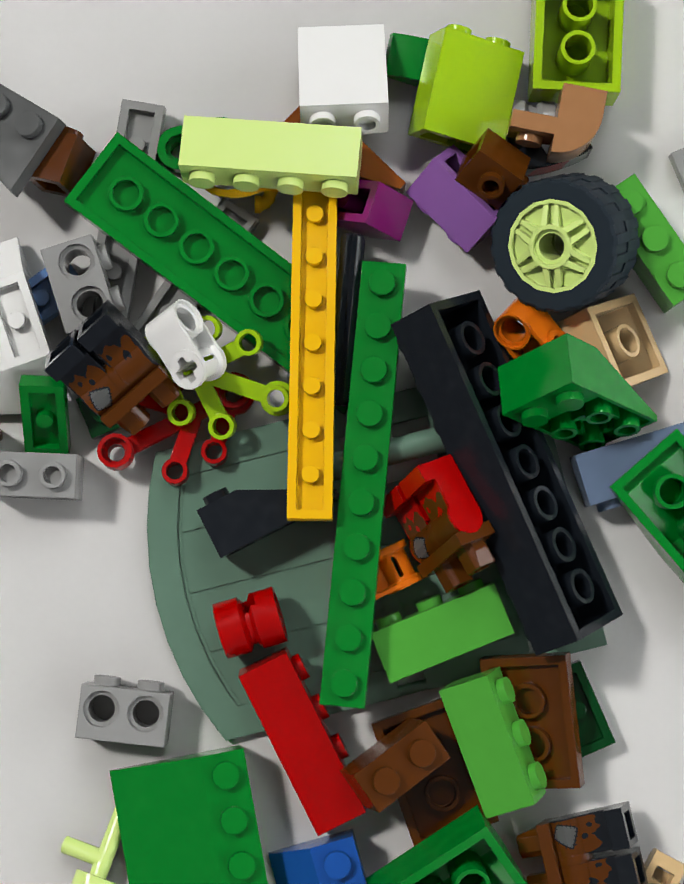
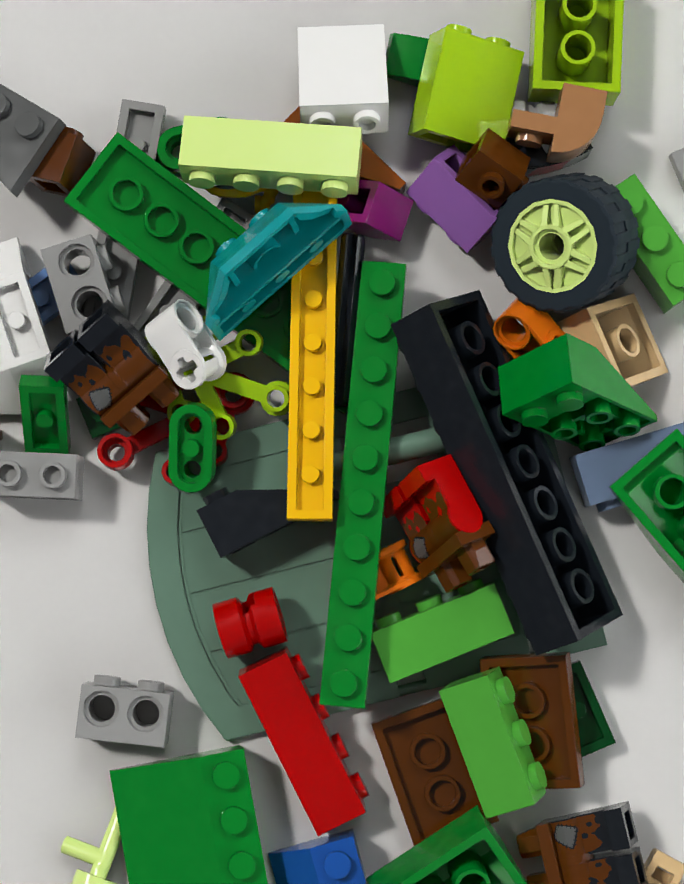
(192, 445): none -> green plate
(267, 257): none -> teal wedge
(395, 764): reddish brown brick -> none

